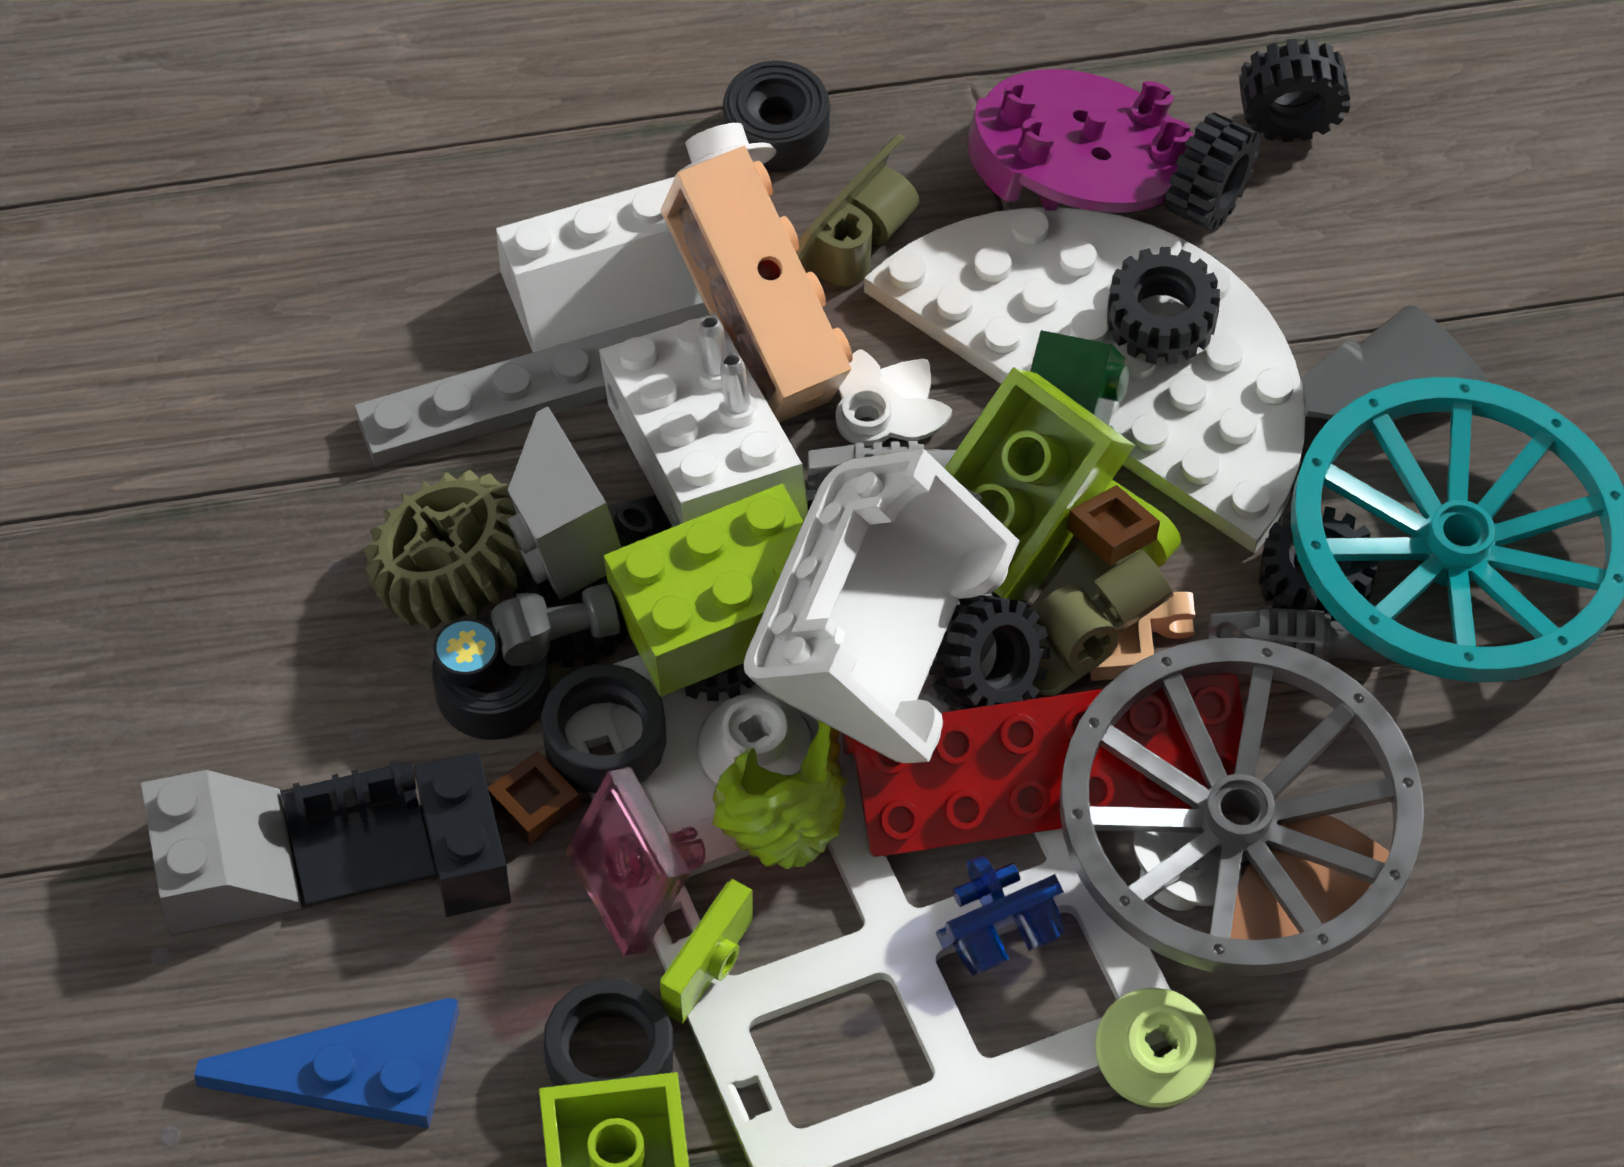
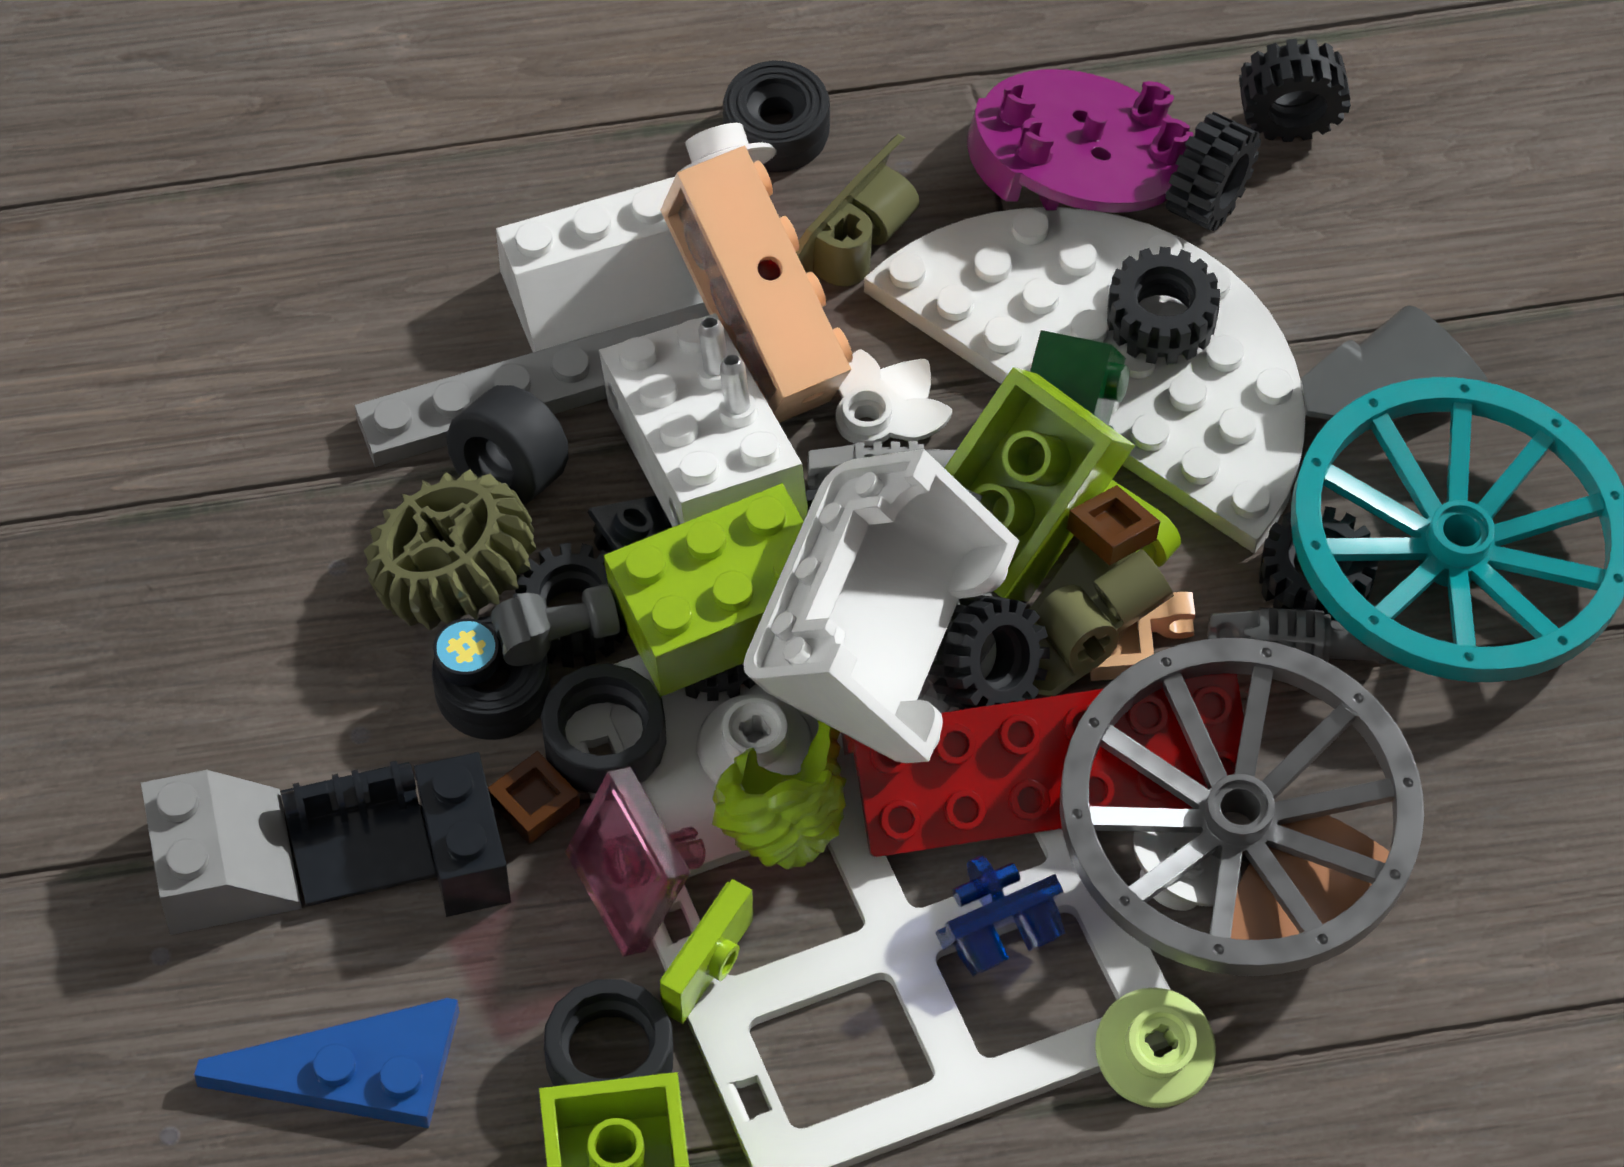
(511, 438): none -> black tyre
(559, 511): light grey slope -> none

